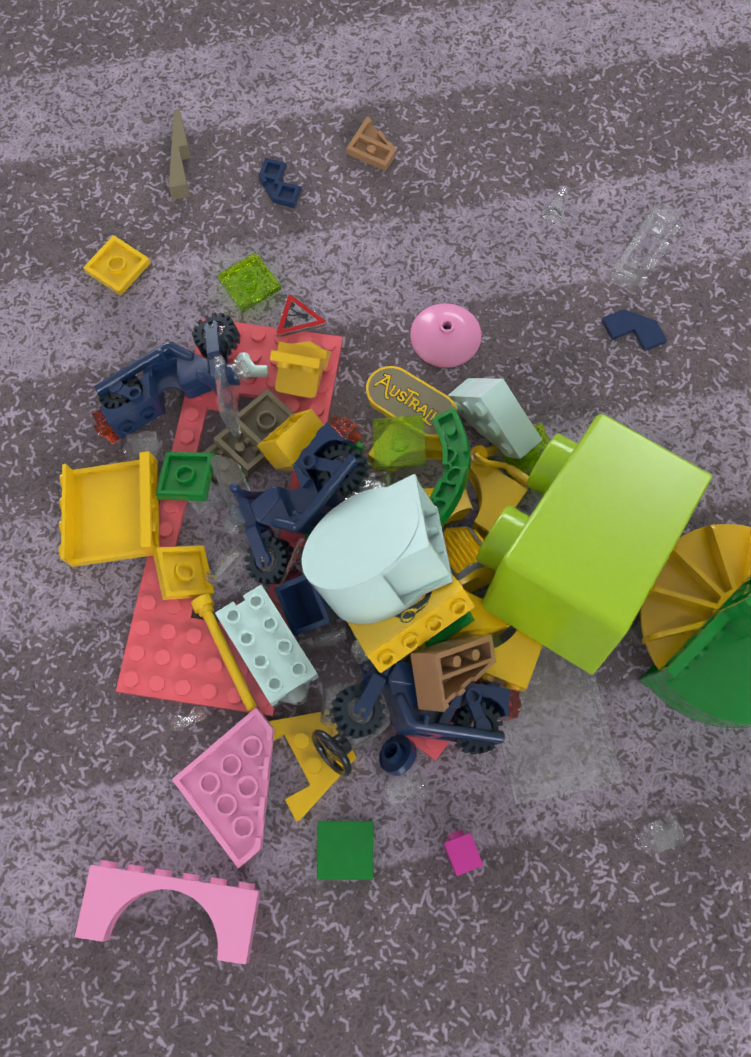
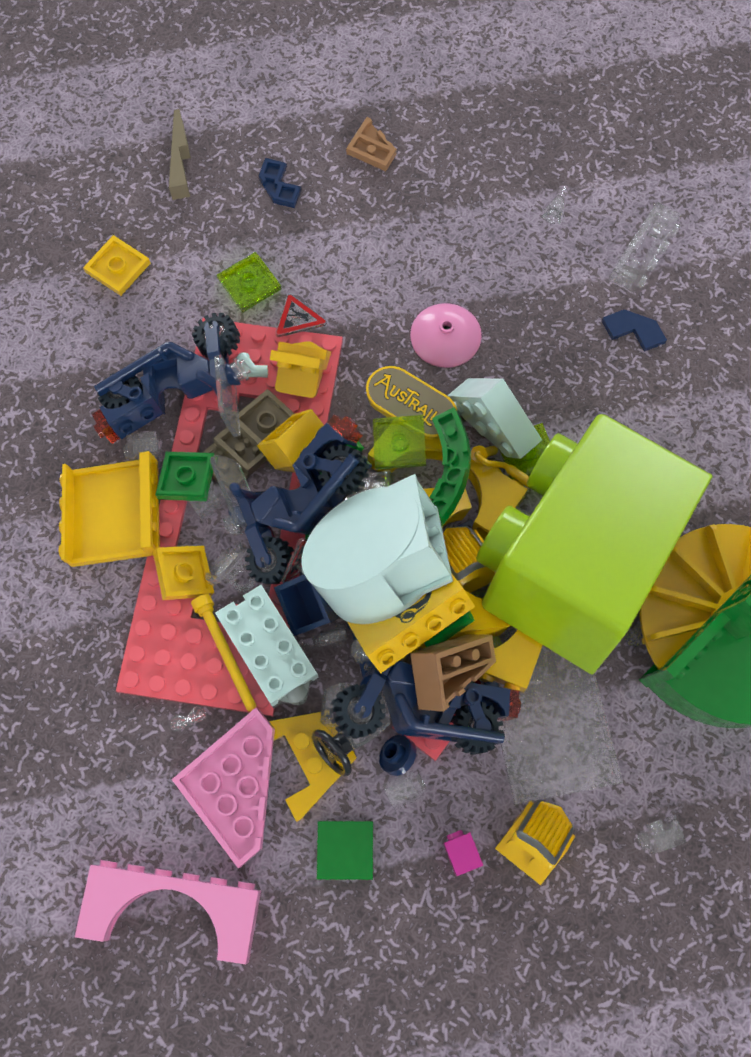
(537, 839): none -> yellow piece

